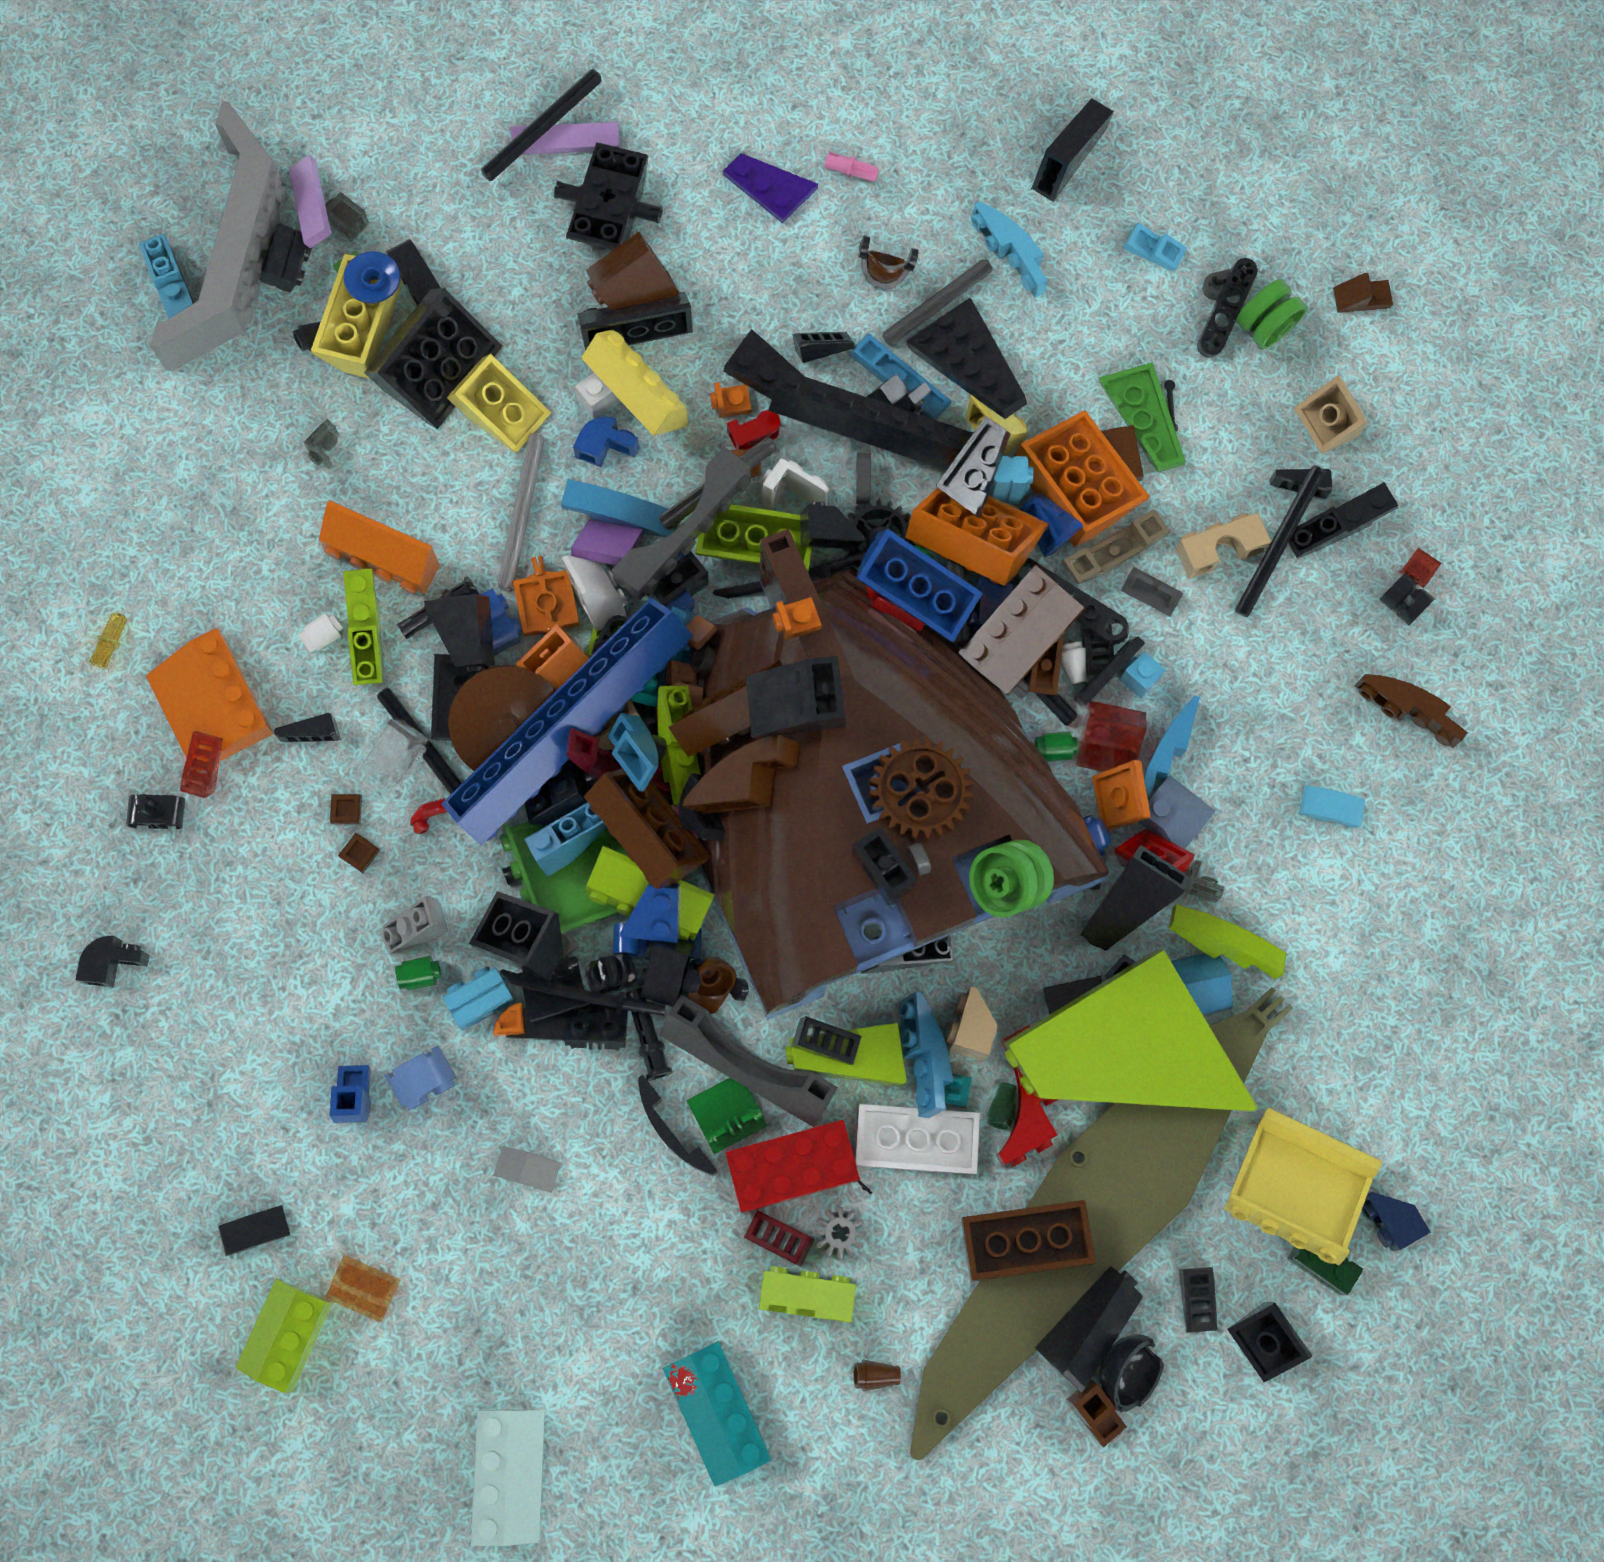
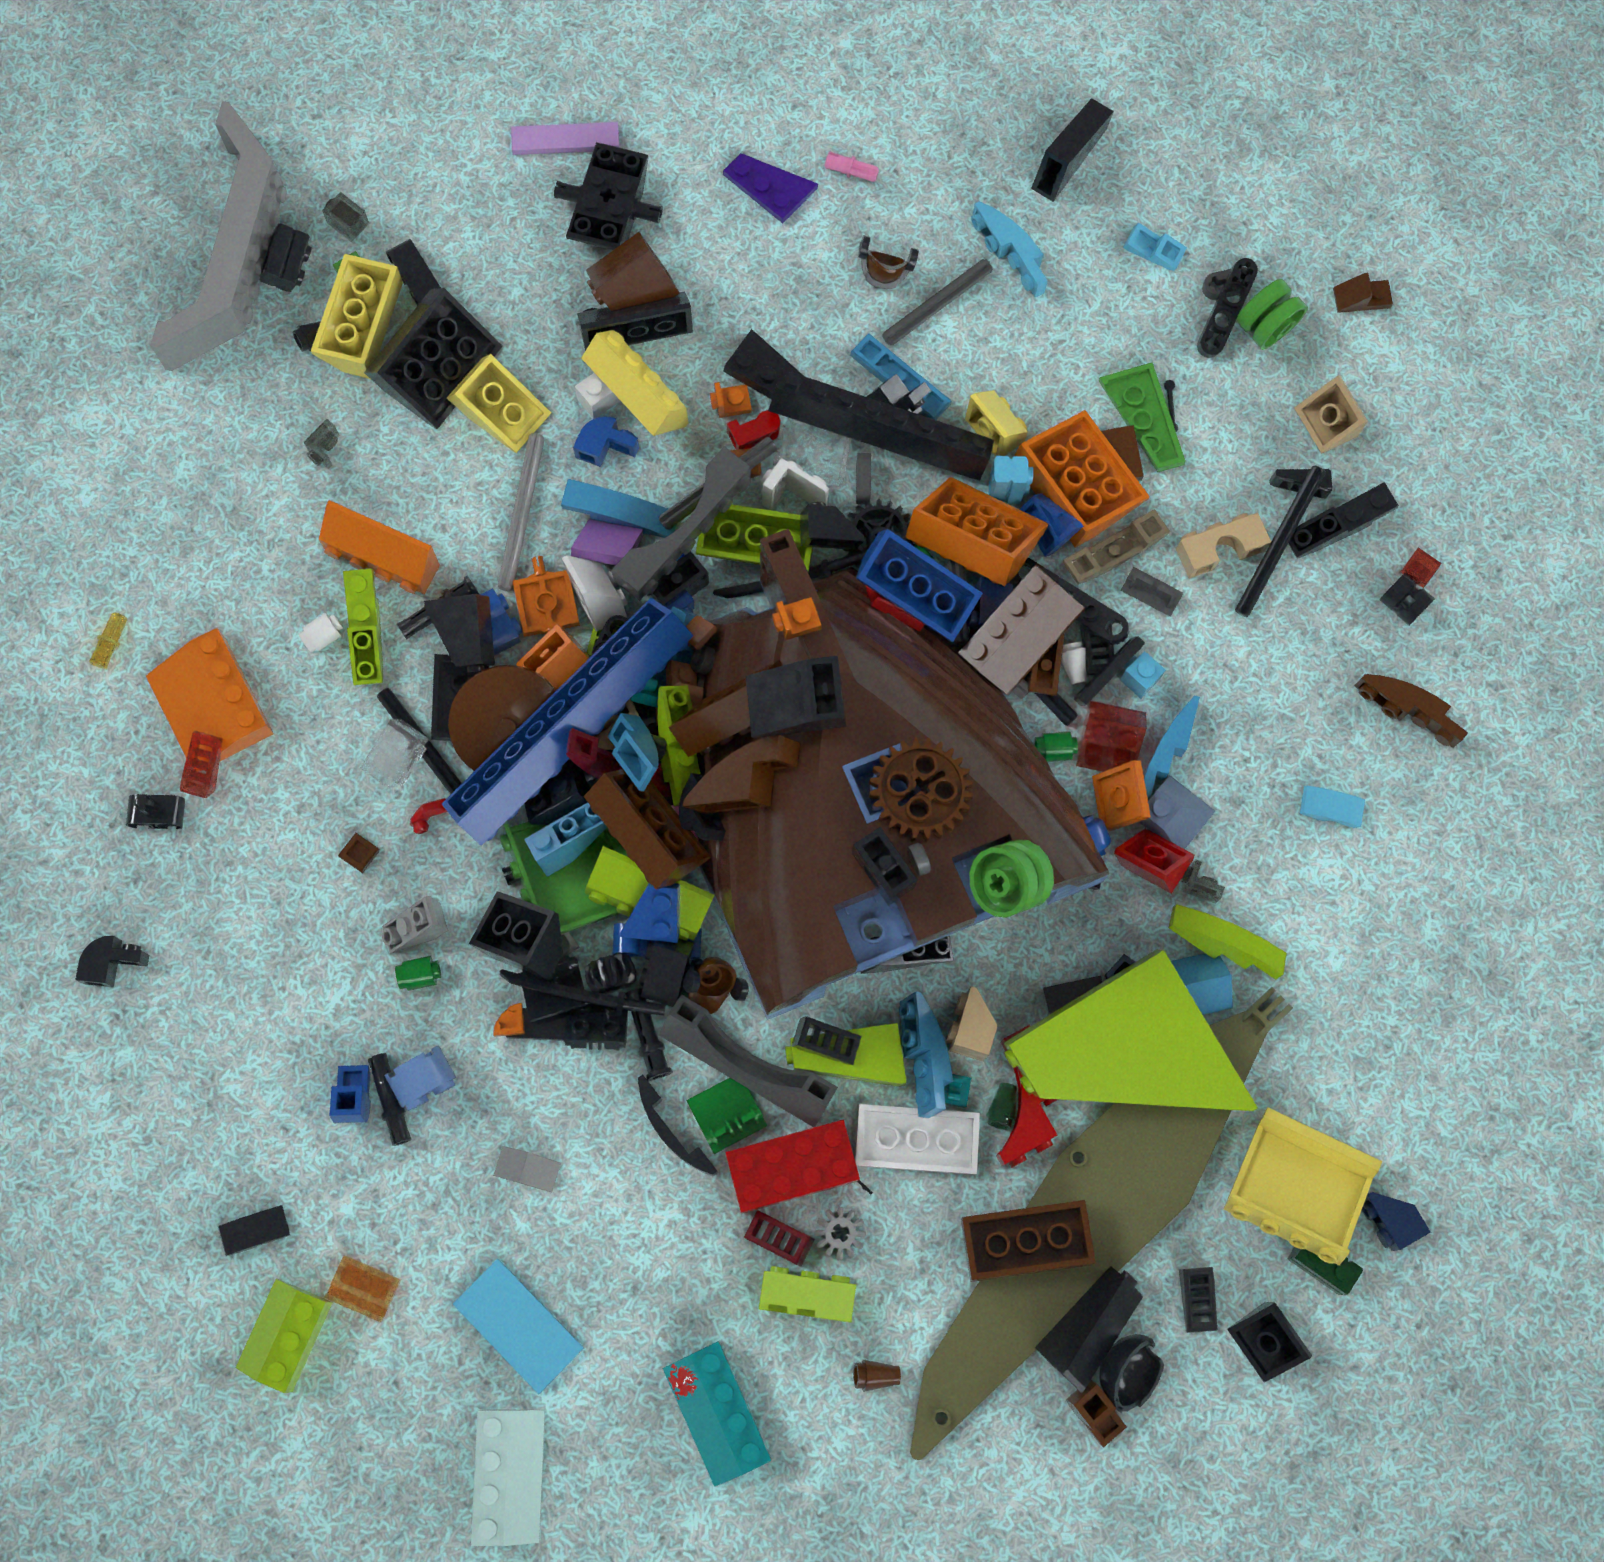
(166, 275): medium azure slope -> none
(309, 201): lavender tile -> none
(310, 730): black slope -> none
(345, 809): reddish brown tile -> none
(370, 267): blue dish -> none
(392, 1110): none -> black pin
(478, 998): medium azure brick -> none
(518, 1326): none -> medium azure tile
(541, 125): black axle -> none
(821, 344): black slope -> none
(968, 355): black wing -> none
(975, 467): wing -> none
(1135, 897): black slope -> none

